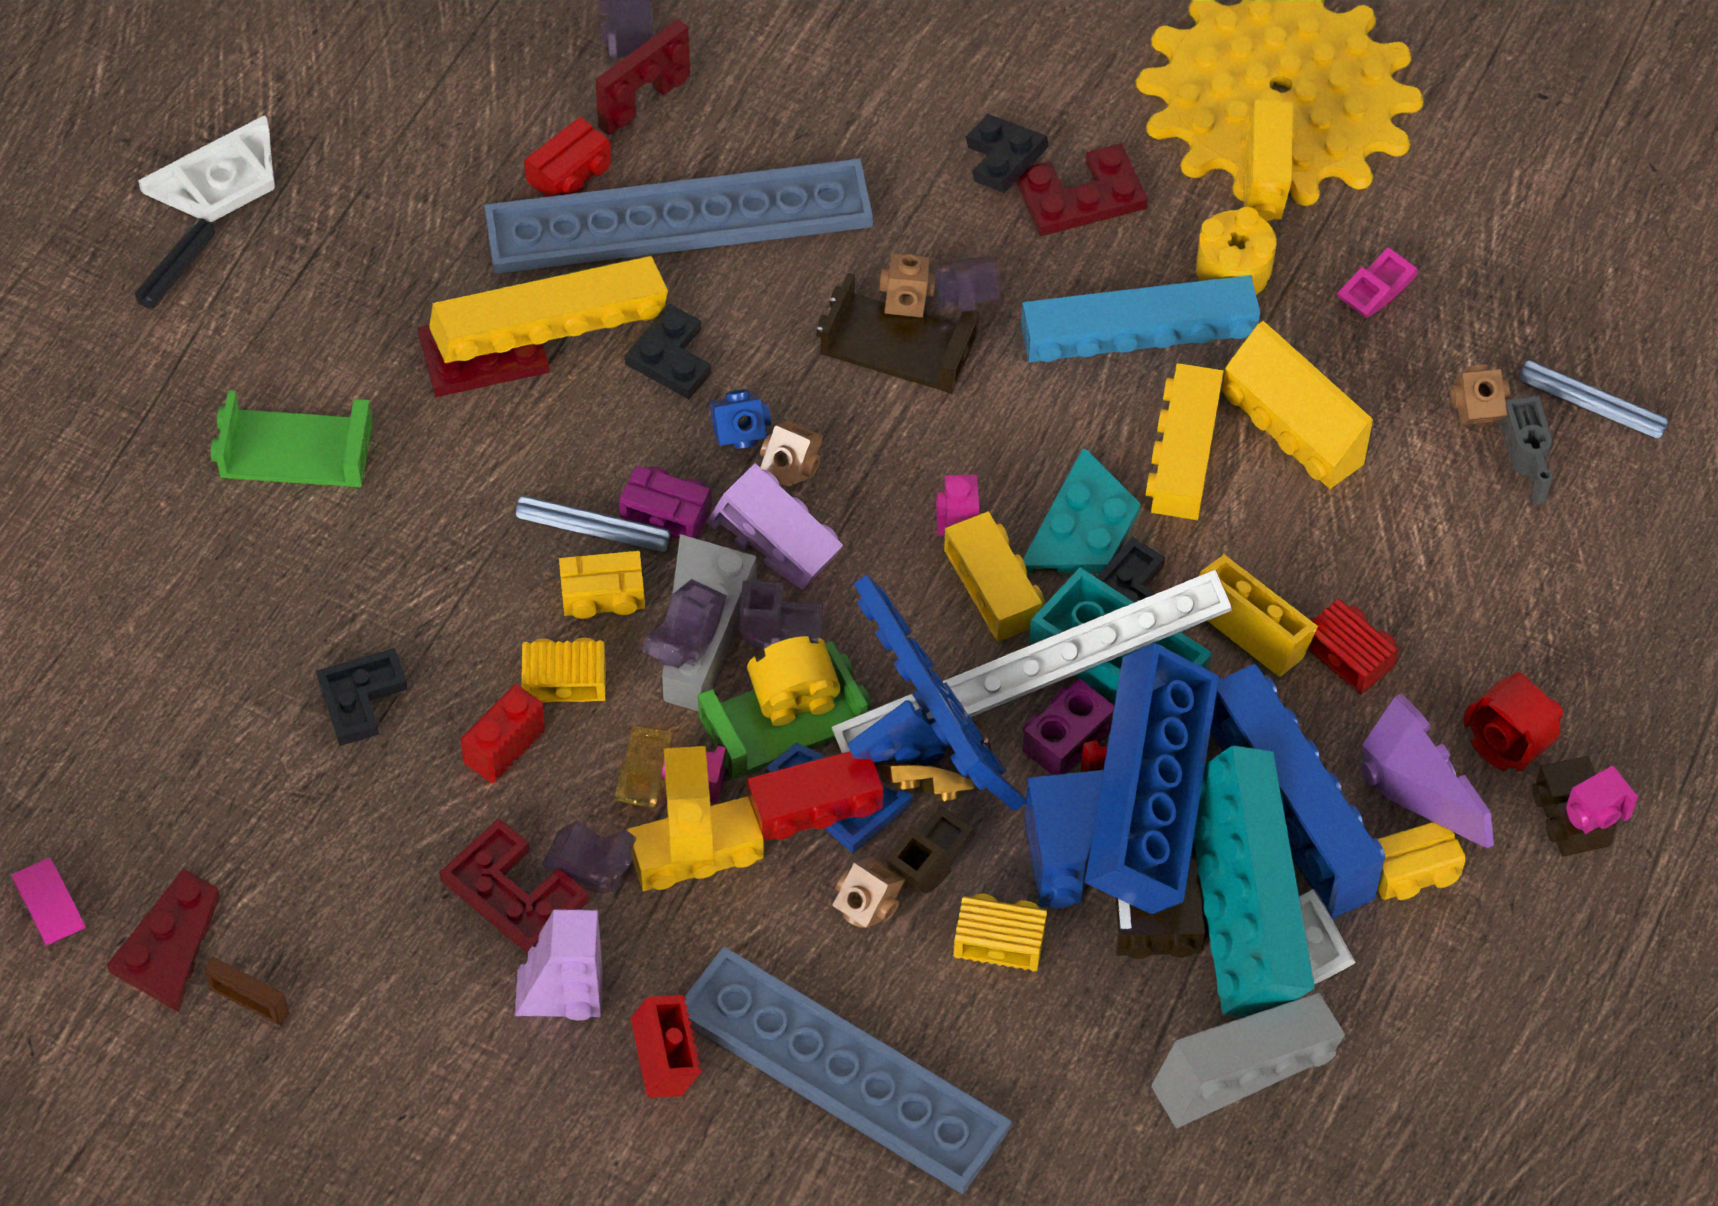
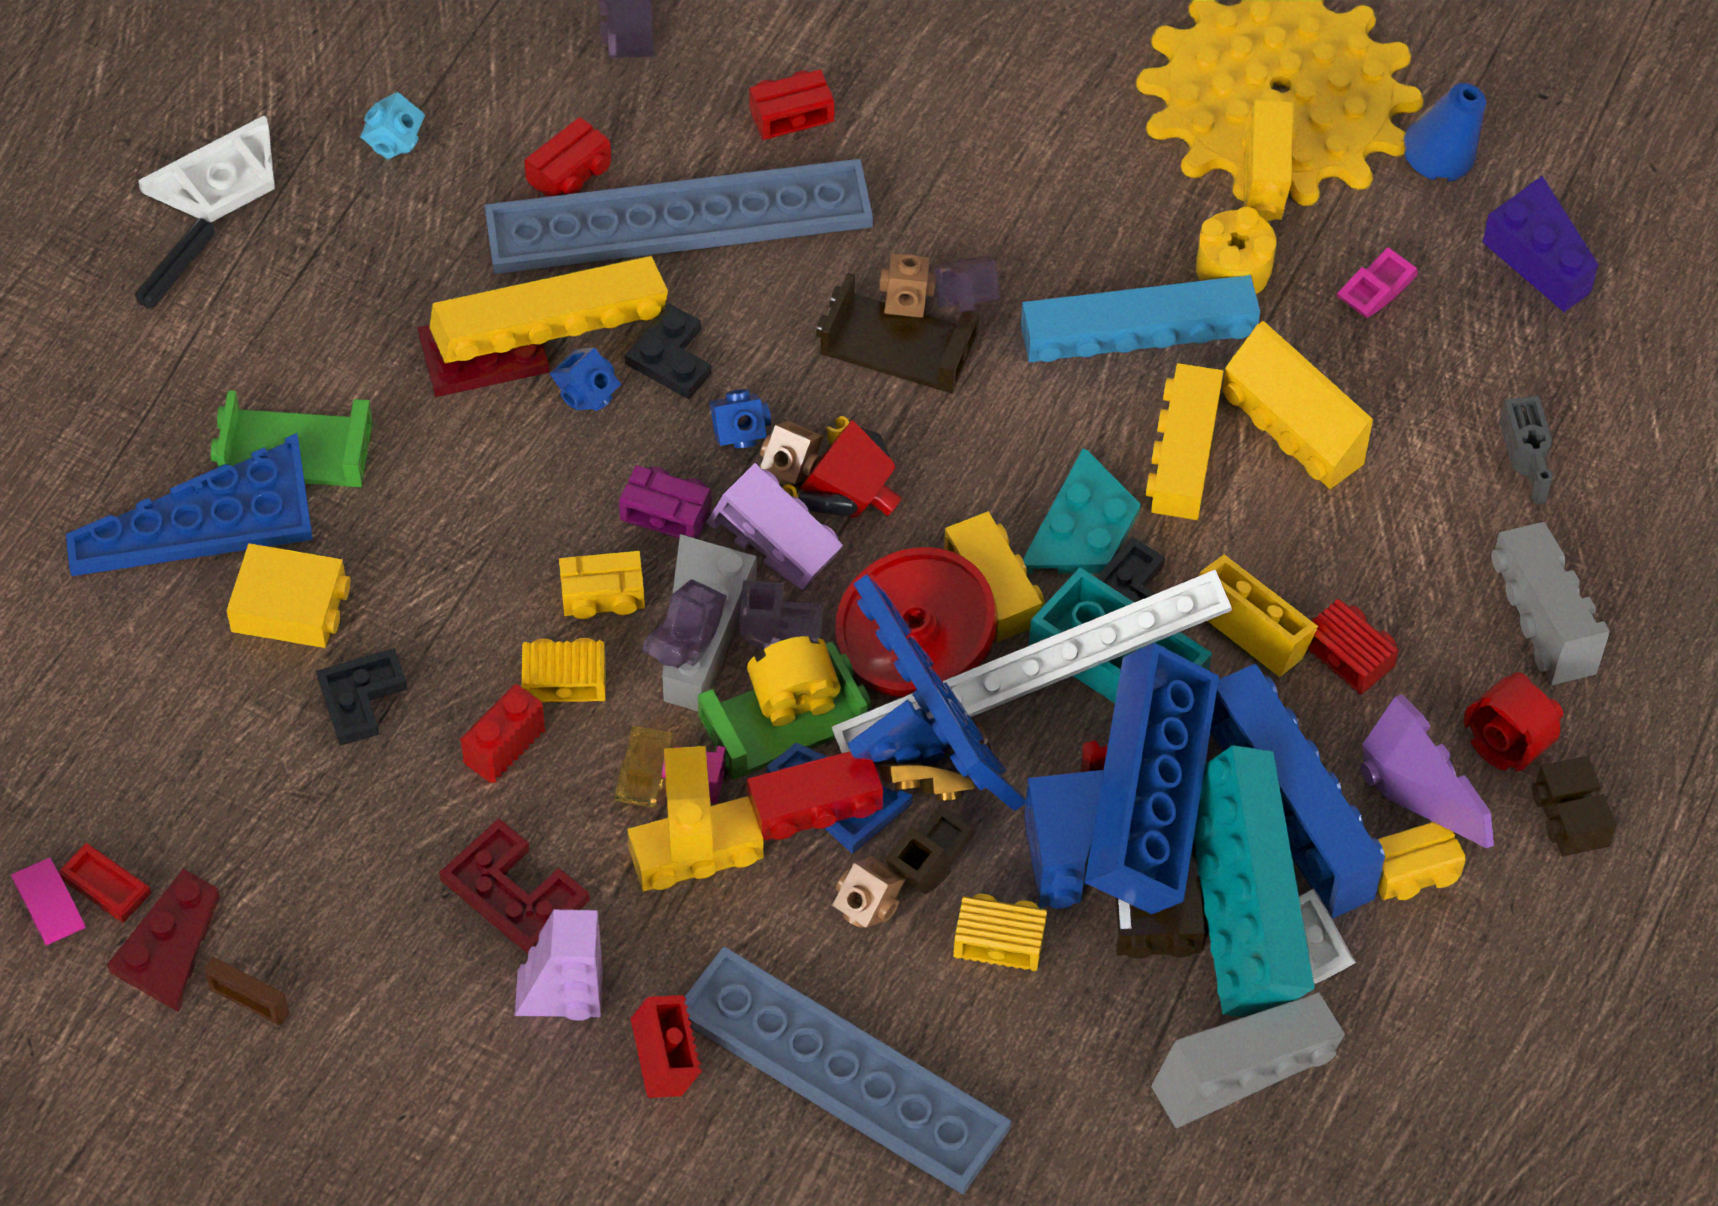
(104, 882): none -> red tile
(209, 515): none -> blue wing
(288, 595): none -> yellow brick
(392, 126): none -> medium azure brick
(585, 379): none -> blue brick
(589, 858): clear purple brick -> none
(593, 523): sand blue axle -> none
(660, 60): dark red plate -> none
(791, 104): none -> red brick
(849, 474): none -> red torso
(942, 603): none -> red dish
(957, 501): dark pink brick -> none
(1008, 151): black plate -> none
(1070, 729): magenta brick -> none
(1112, 193): dark red plate -> none
(1447, 134): none -> blue cone
(1480, 395): medium nougat brick -> none
(1542, 245): none -> dark purple wedge
(1550, 604): none -> light grey wedge
(1593, 399): sand blue axle -> none
(1601, 801): dark pink brick -> none

